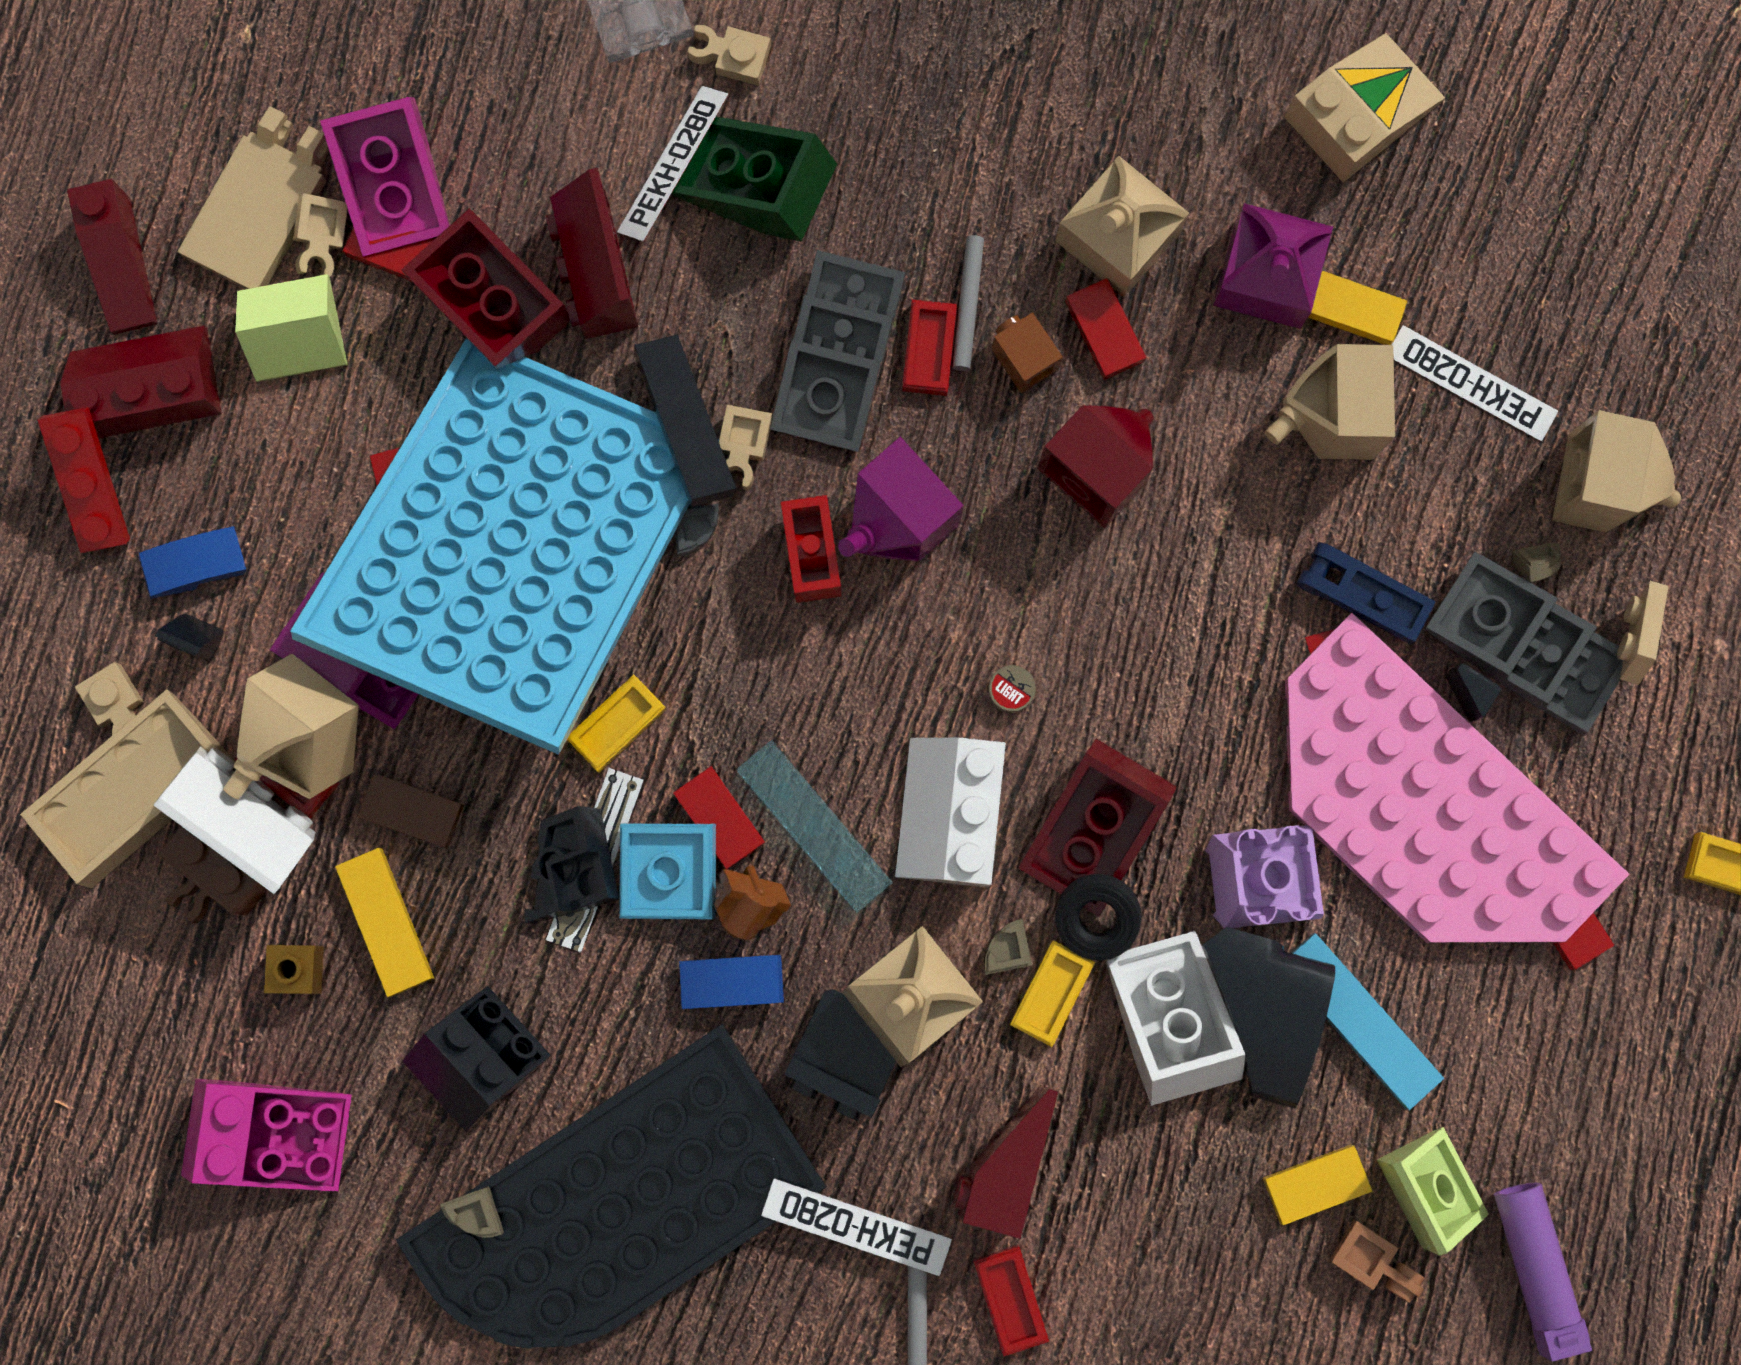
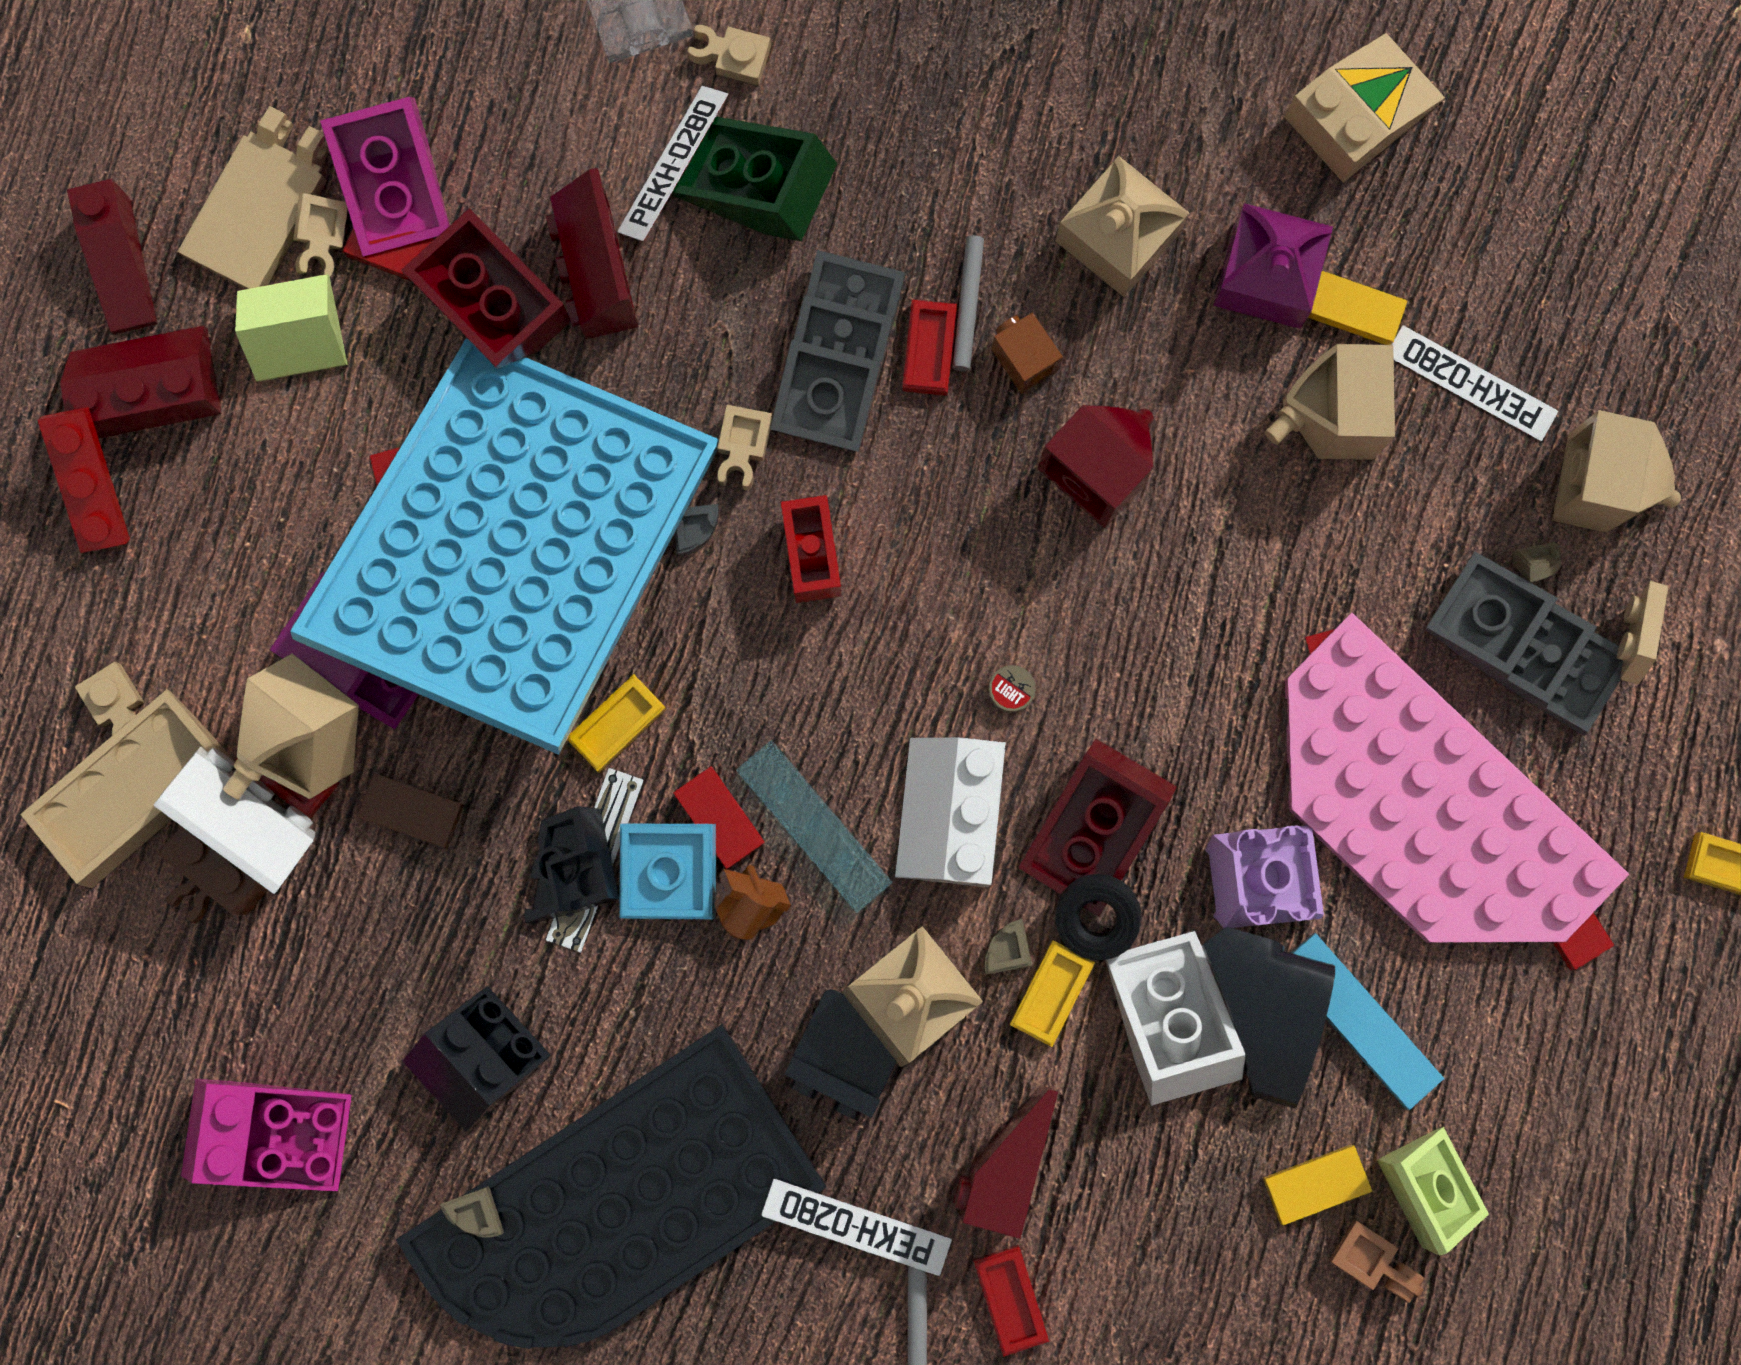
(191, 636): black slope -> none
(192, 561): blue slope -> none
(308, 969): pearl gold plate -> none
(384, 922): yellow tile -> none
(684, 421): black tile -> none
(731, 981): blue slope -> none
(900, 508): magenta piece -> none
(1105, 329): red tile -> none
(1367, 593): dark blue plate -> none
(1472, 691): black slope -> none
(1542, 1272): medium lavender piece -> none

